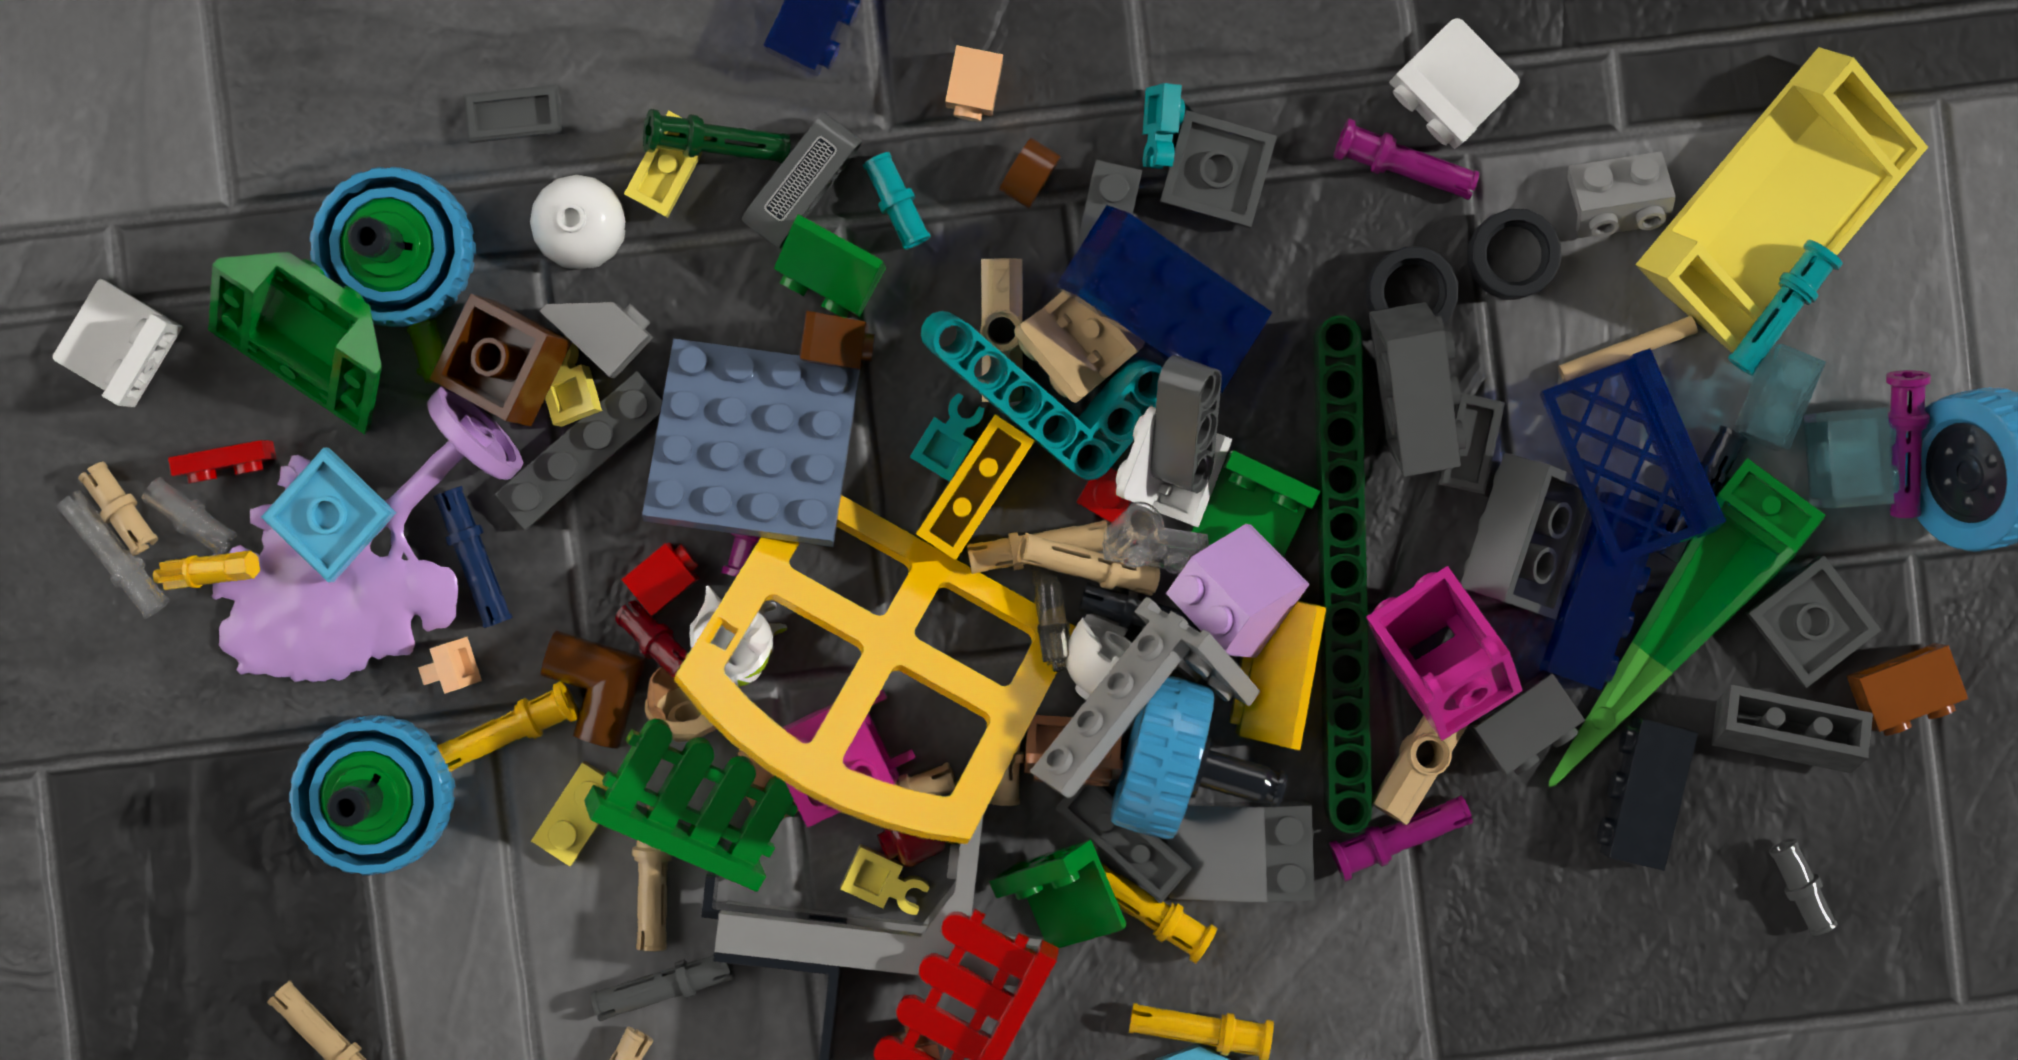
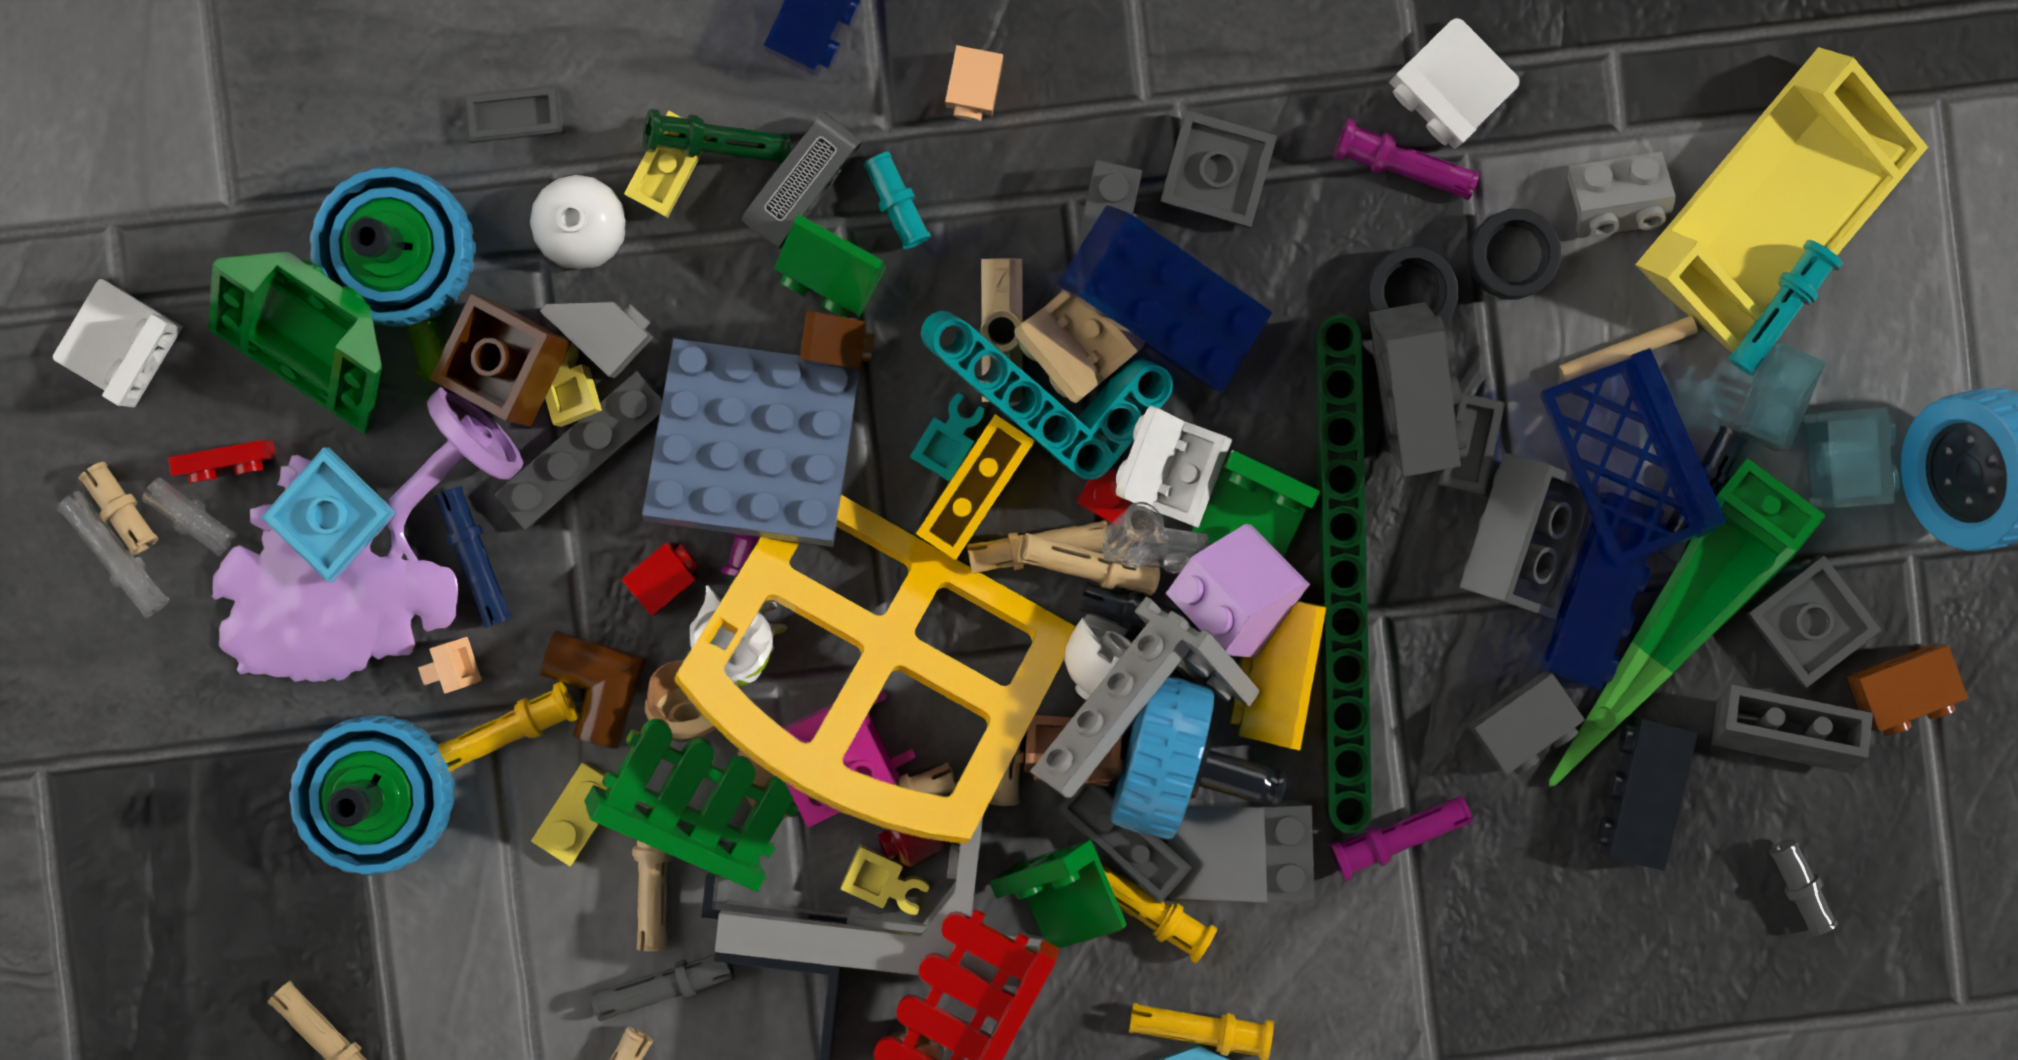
(204, 570): yellow piece -> none
(653, 638): dark red pin -> none
(1029, 173): reddish brown piece -> none
(1051, 615): clear smoke piece -> none
(1162, 117): teal plate -> none
(1185, 423): dark grey beam -> none
(1408, 779): tan piece -> none
(1461, 675): dark pink container -> none
(1914, 420): magenta pin -> none

